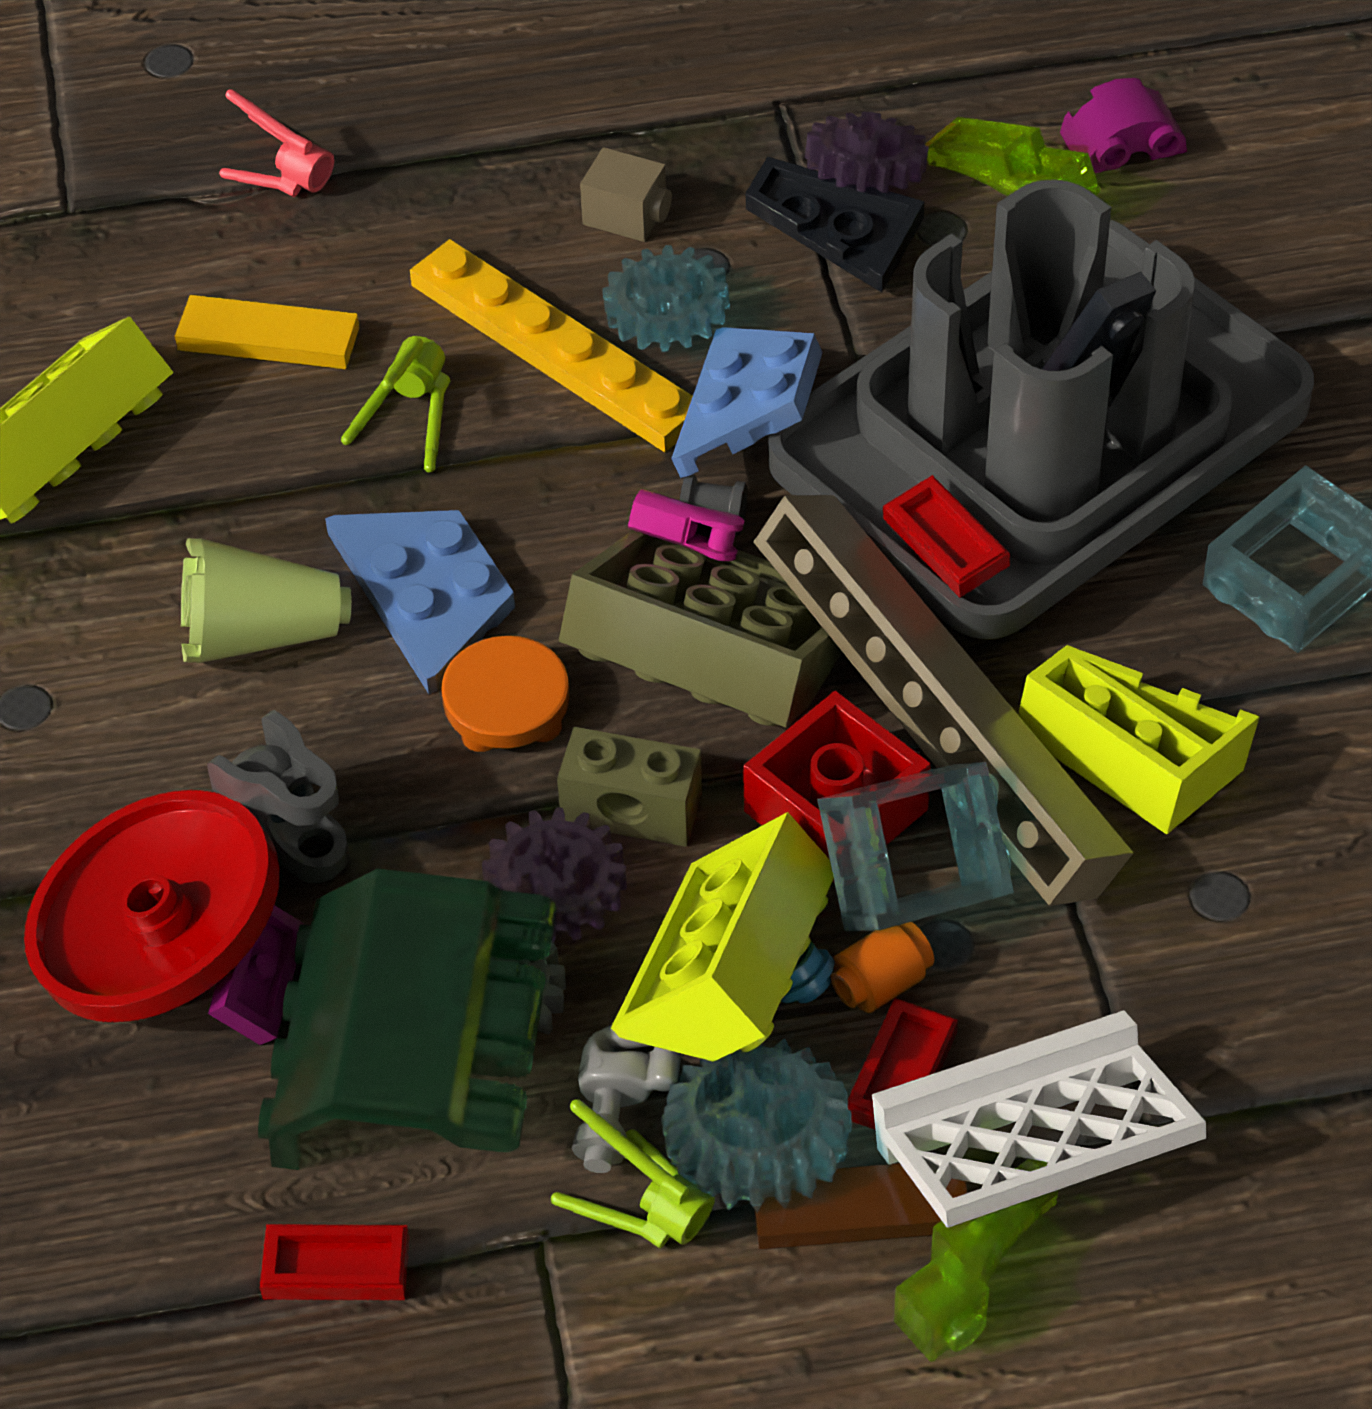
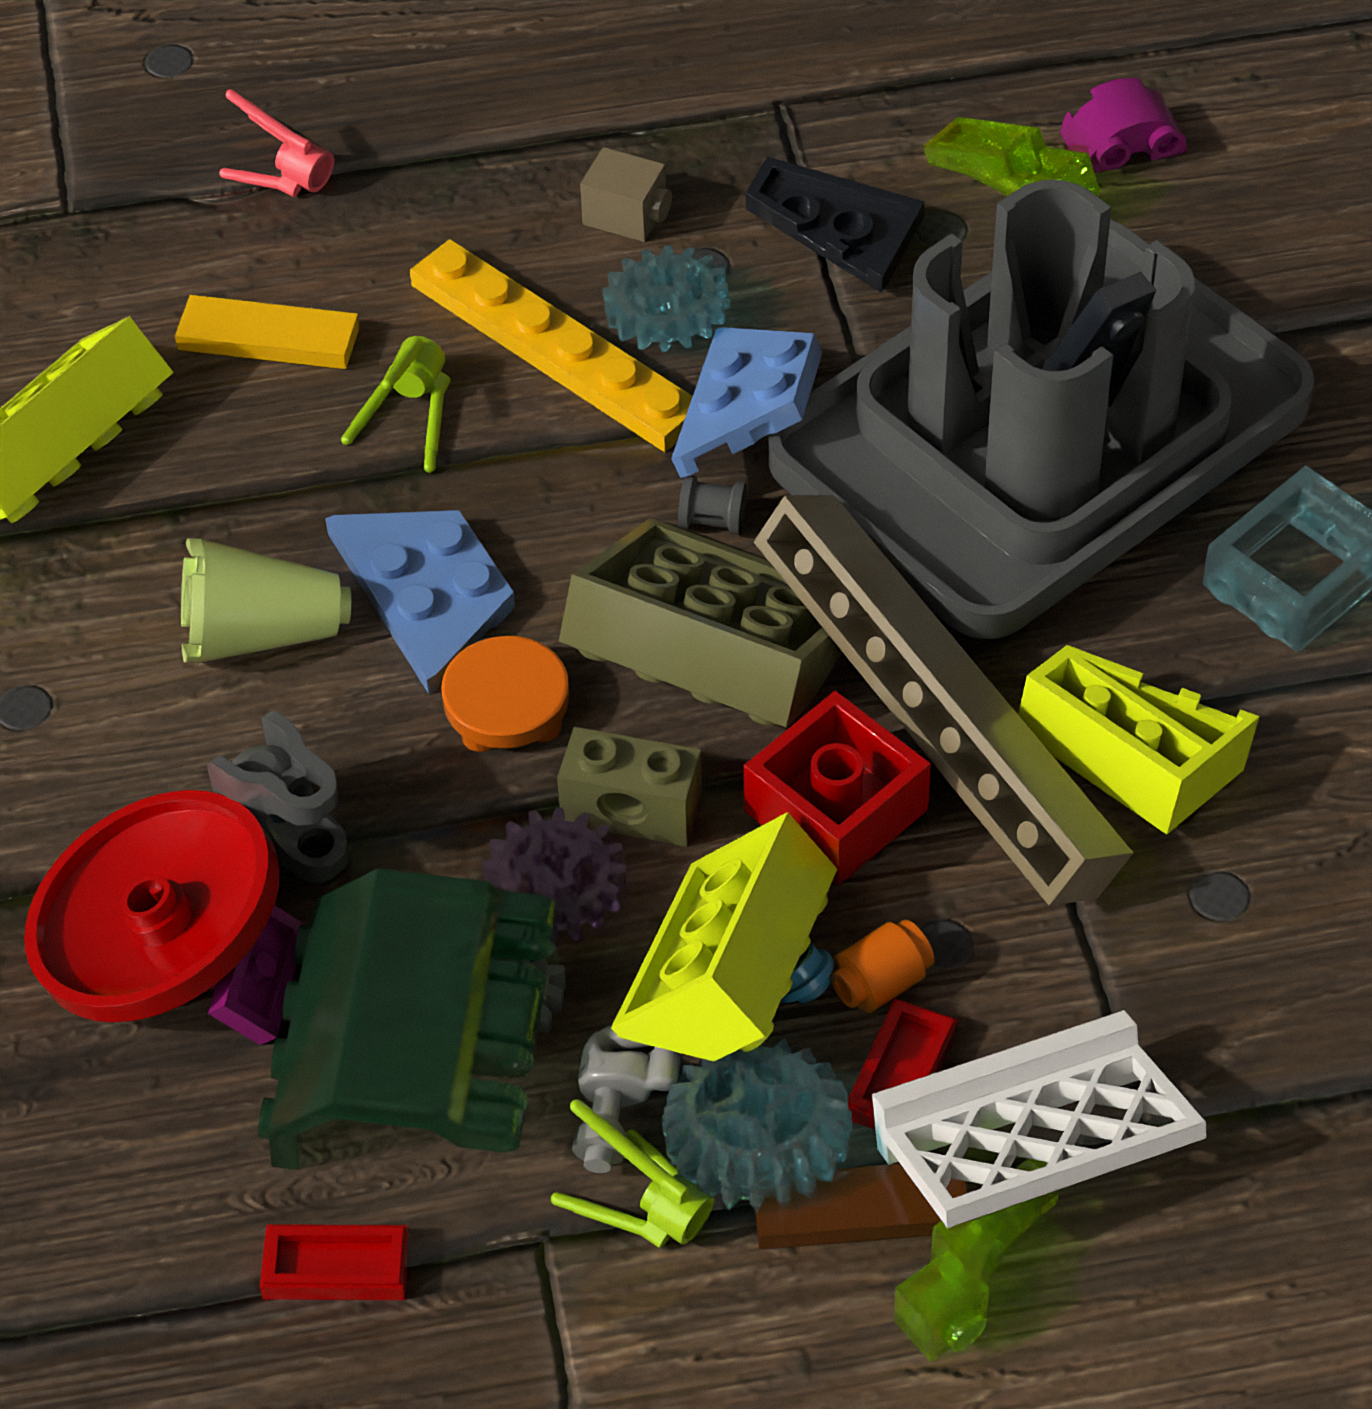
(678, 523): dark pink bar -> none
(861, 856): clear light blue window -> none
(866, 152): clear purple gear -> none
(946, 536): red tile -> none

